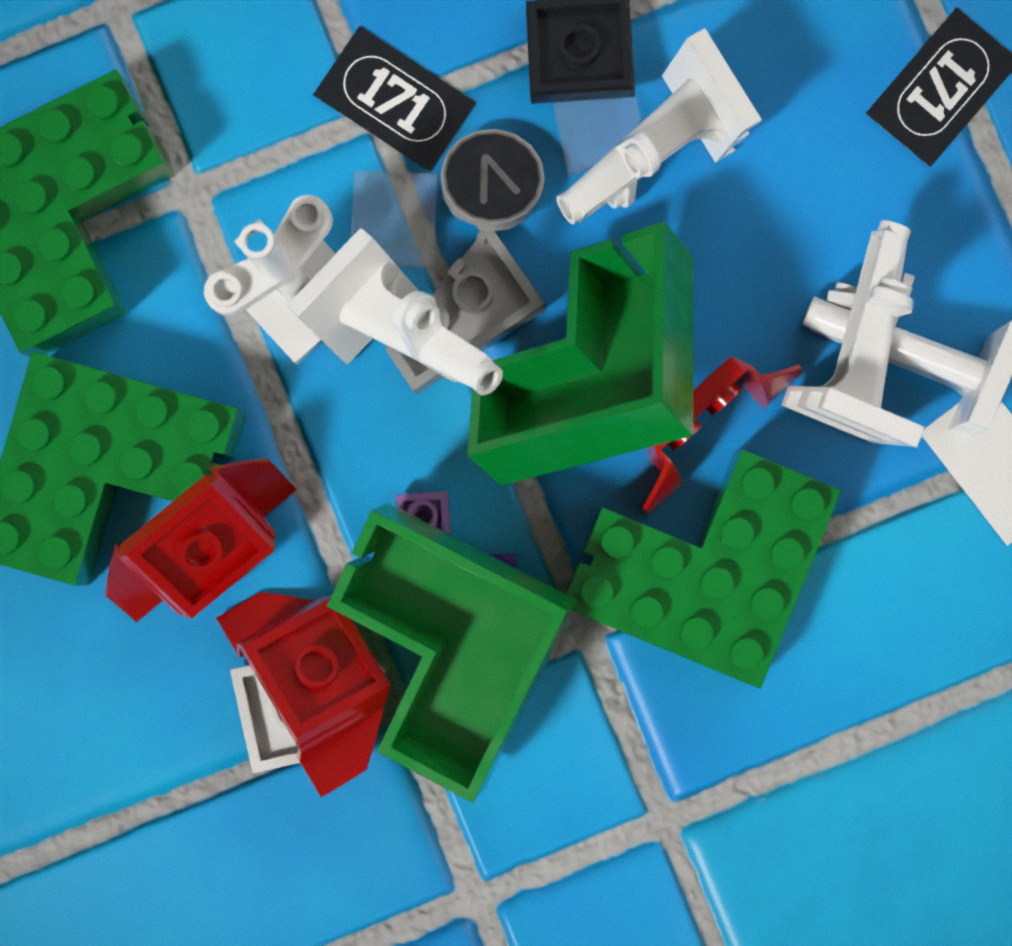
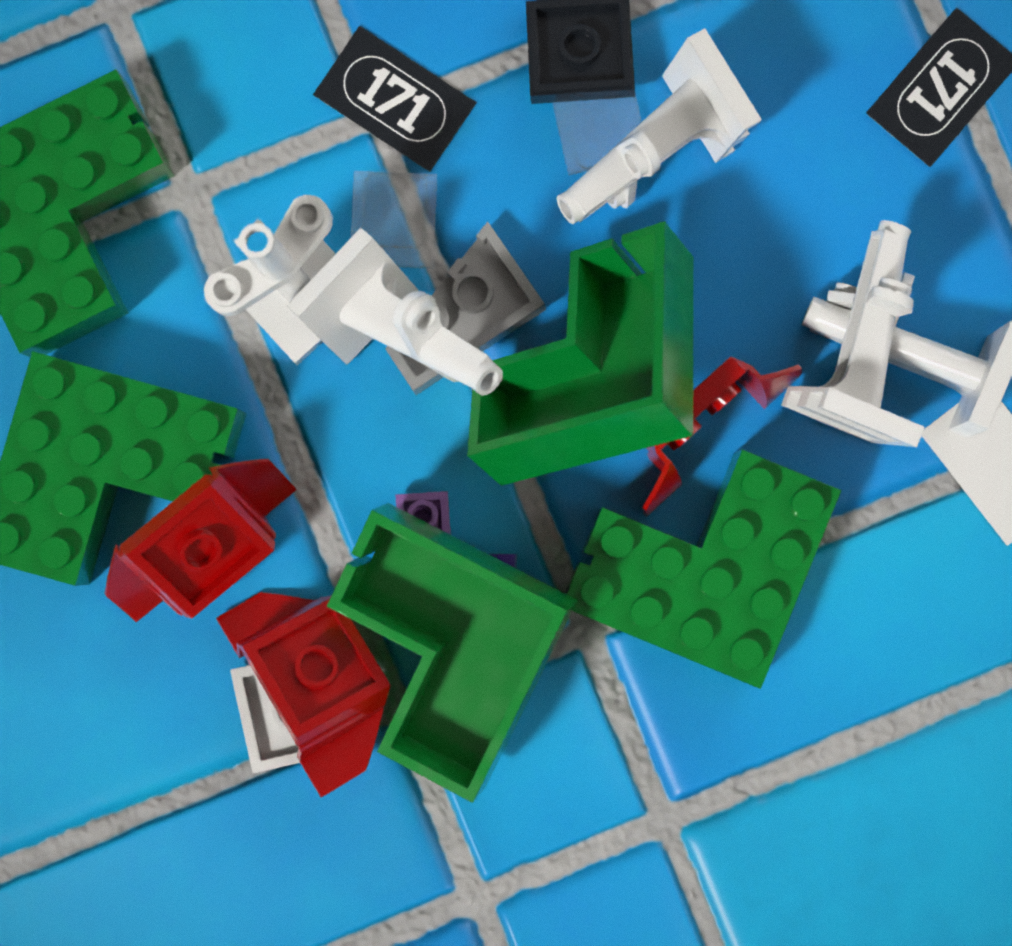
(492, 179): black tile -> none

